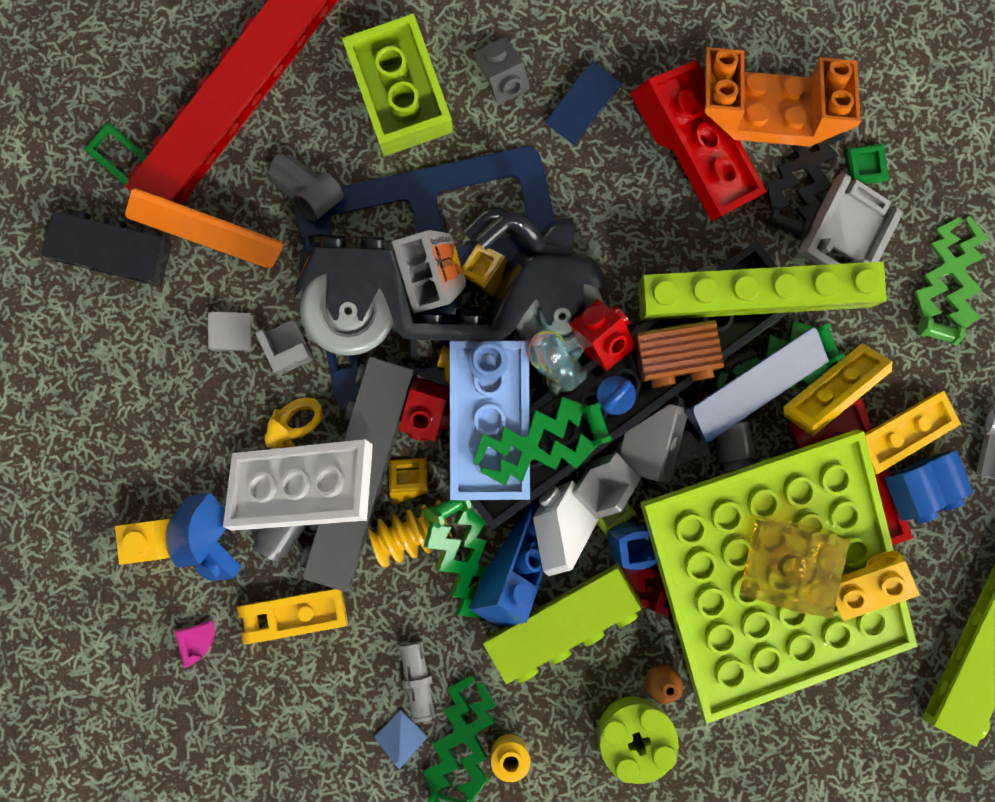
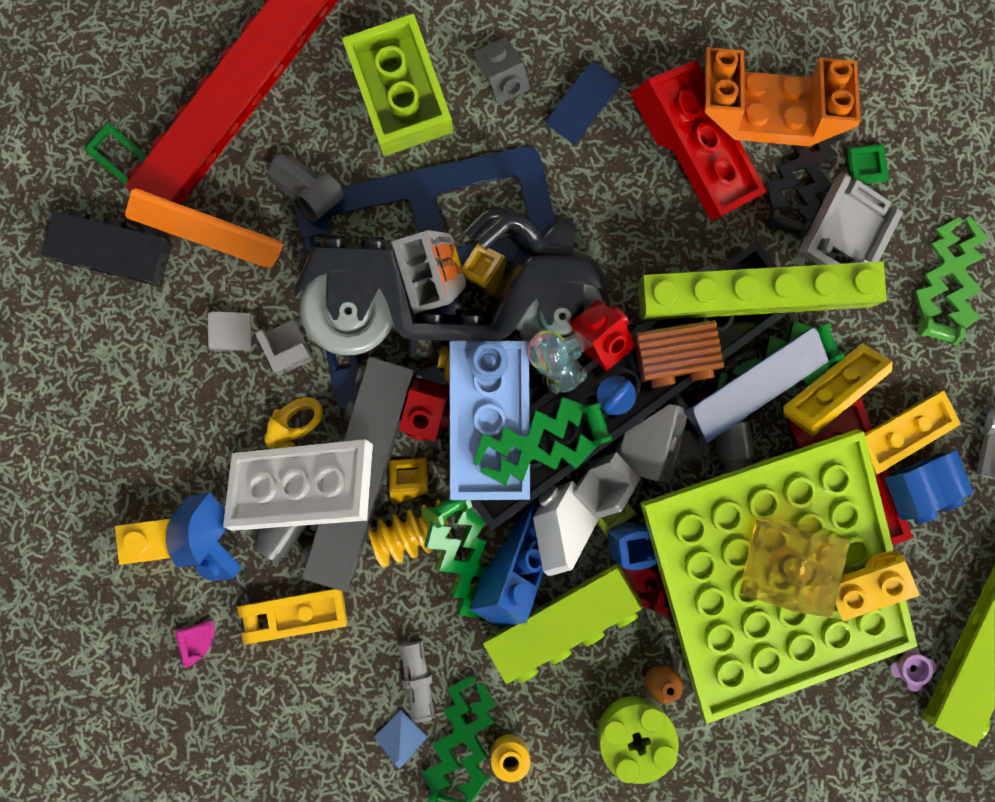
(924, 669): none -> lavender plate

